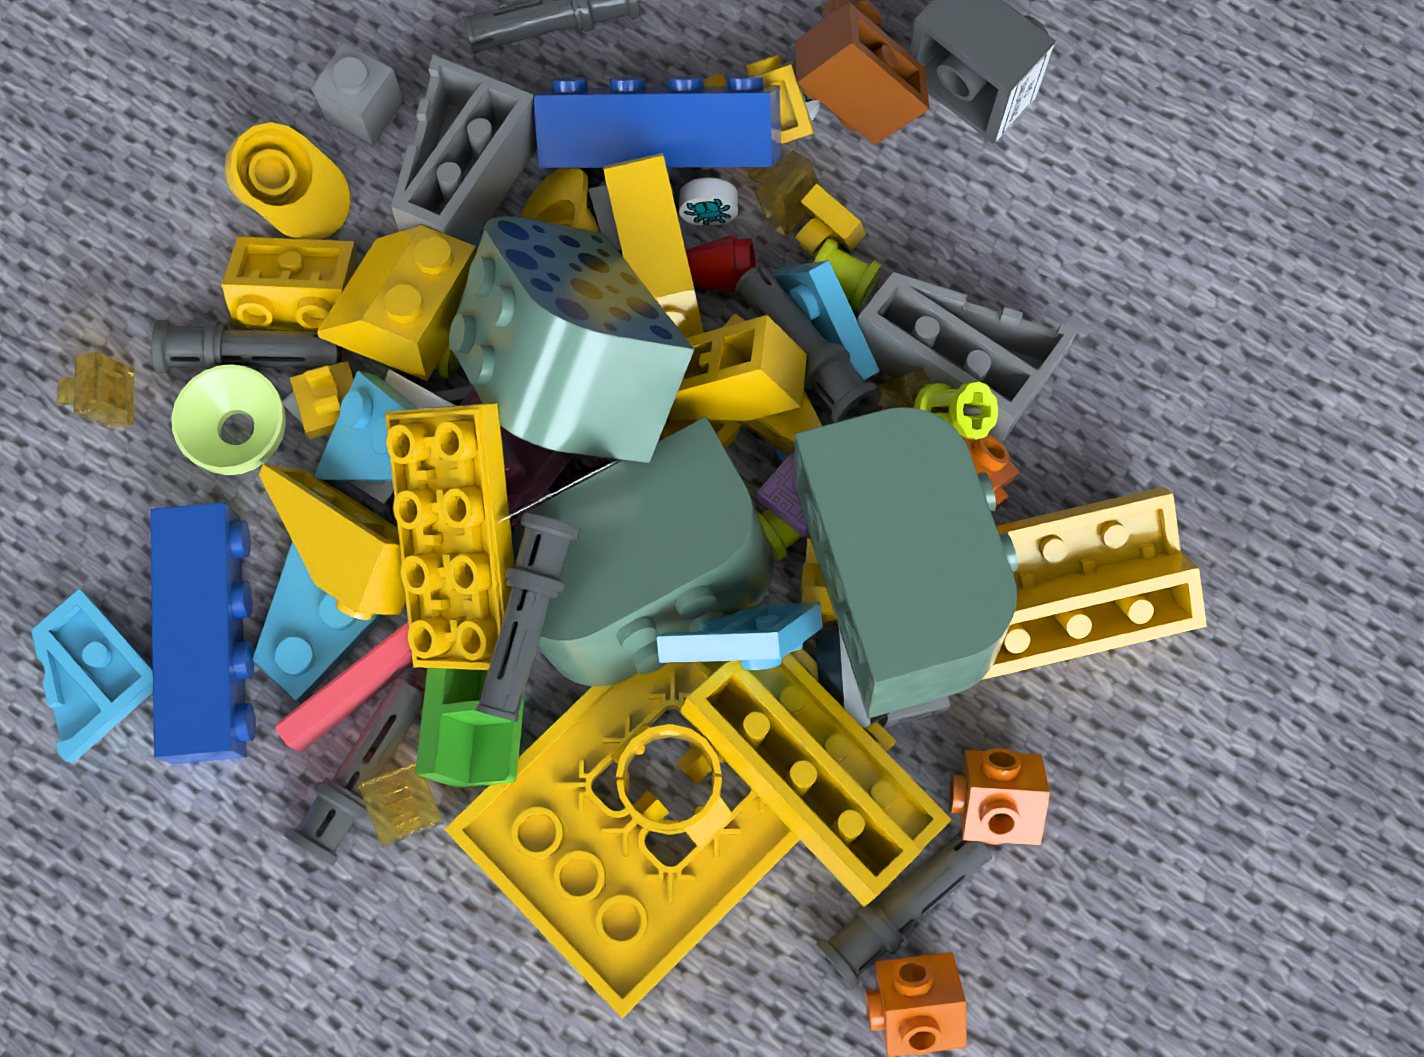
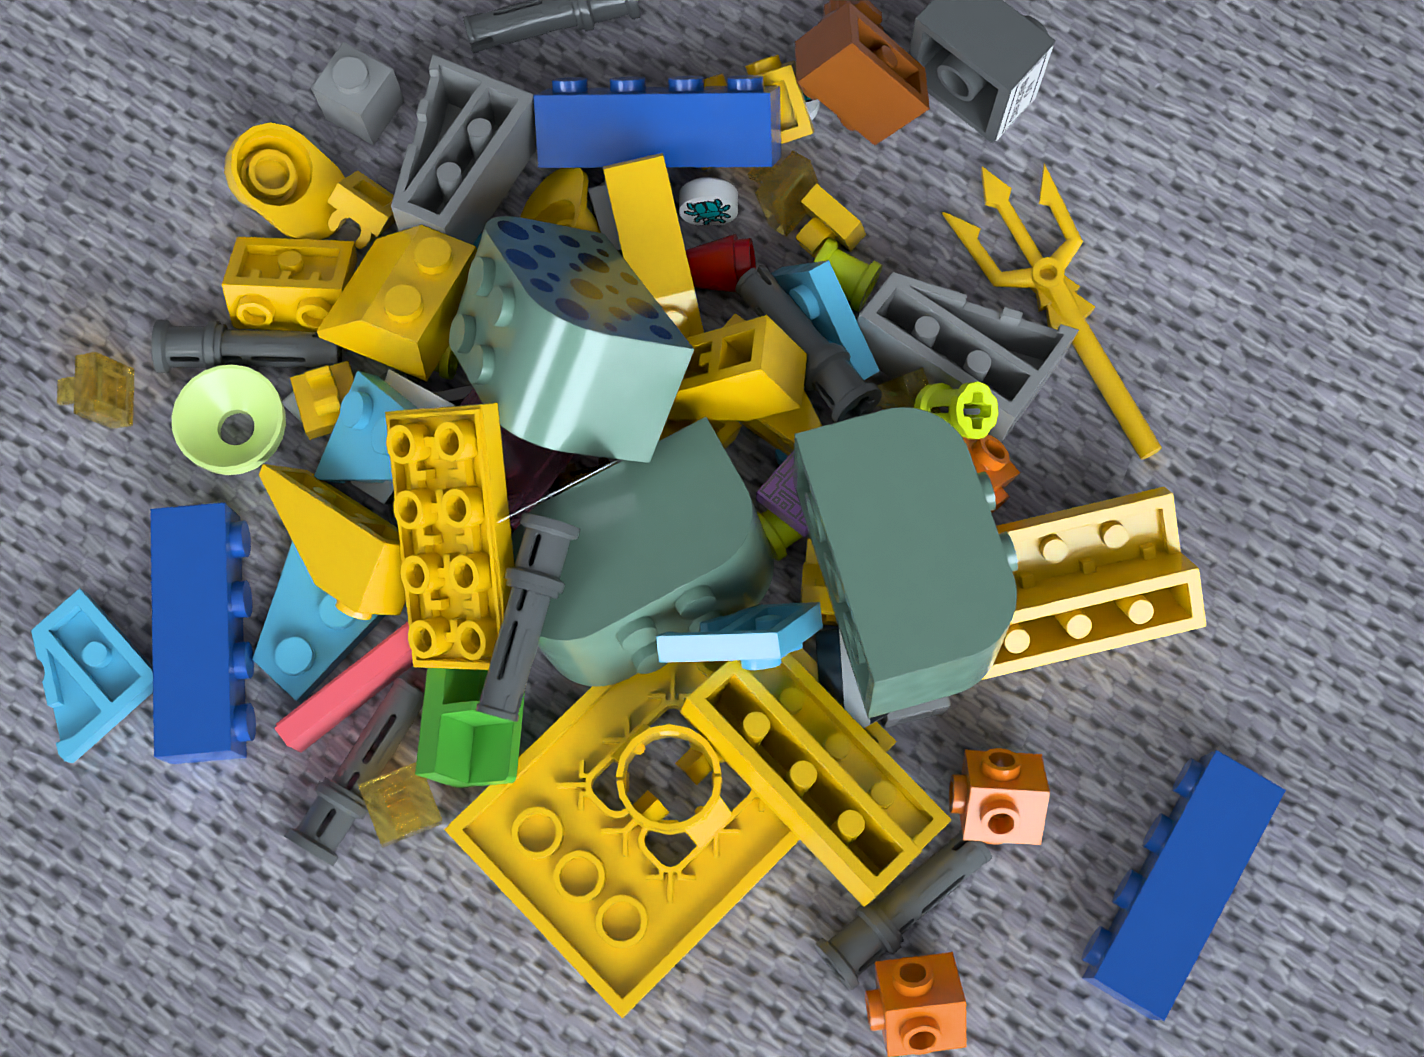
(365, 204): none -> yellow tile
(1057, 295): none -> yellow piece
(1182, 884): none -> blue brick

